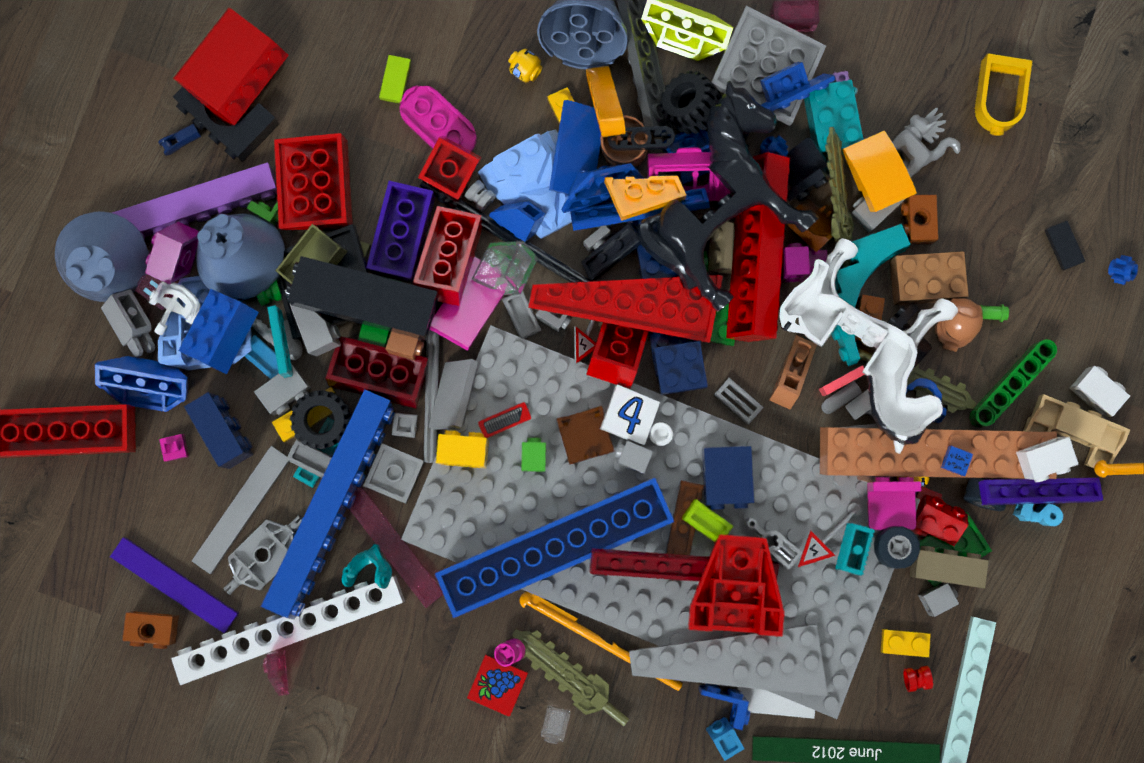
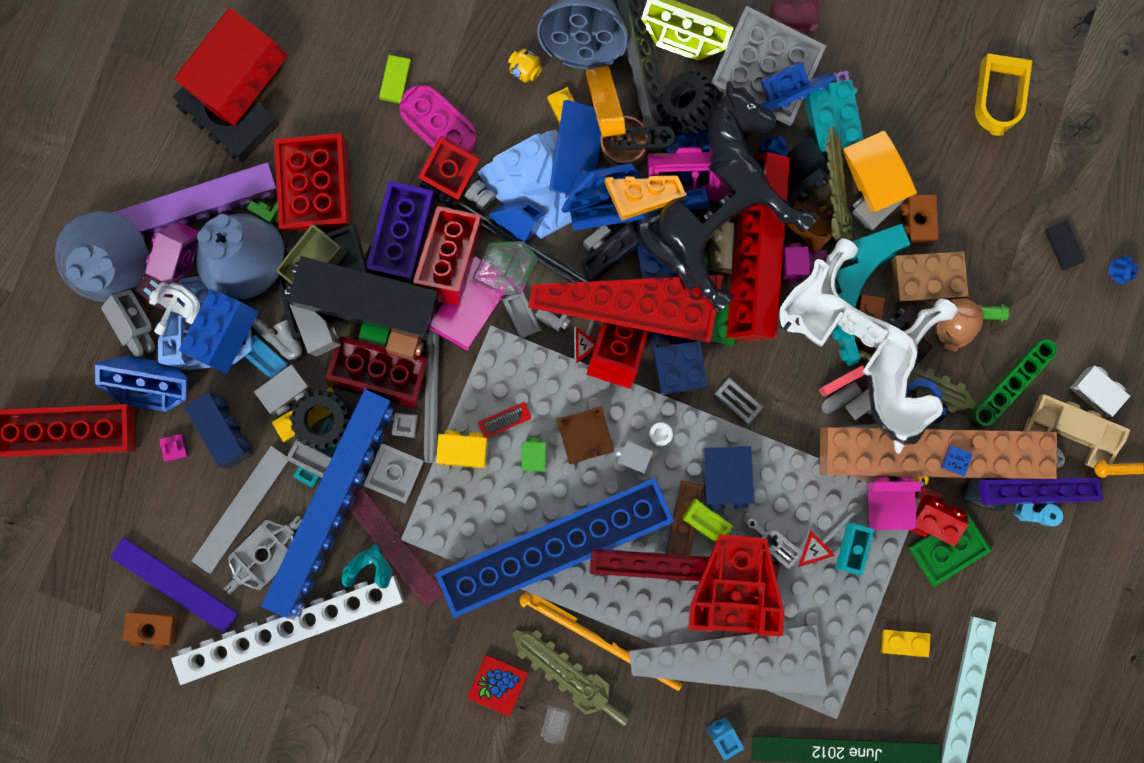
(183, 137): dark blue bar -> none
(272, 293): green wheel -> none
(277, 671): clear pink wing -> none
(280, 341): teal tile -> none
(453, 394): light grey tile -> none
(509, 652): dark pink wheel -> none
(630, 415): white tile -> none
(739, 712): blue bracket -> none
(769, 703): white sticker -> none
(793, 373): nougat slope -> none
(905, 547): black wheel -> none
(913, 150): light grey animal -> none
(918, 678): red wheel -> none
(939, 599): light grey brick -> none
(950, 567): dark tan brick -> none
(1047, 458): white brick -> none

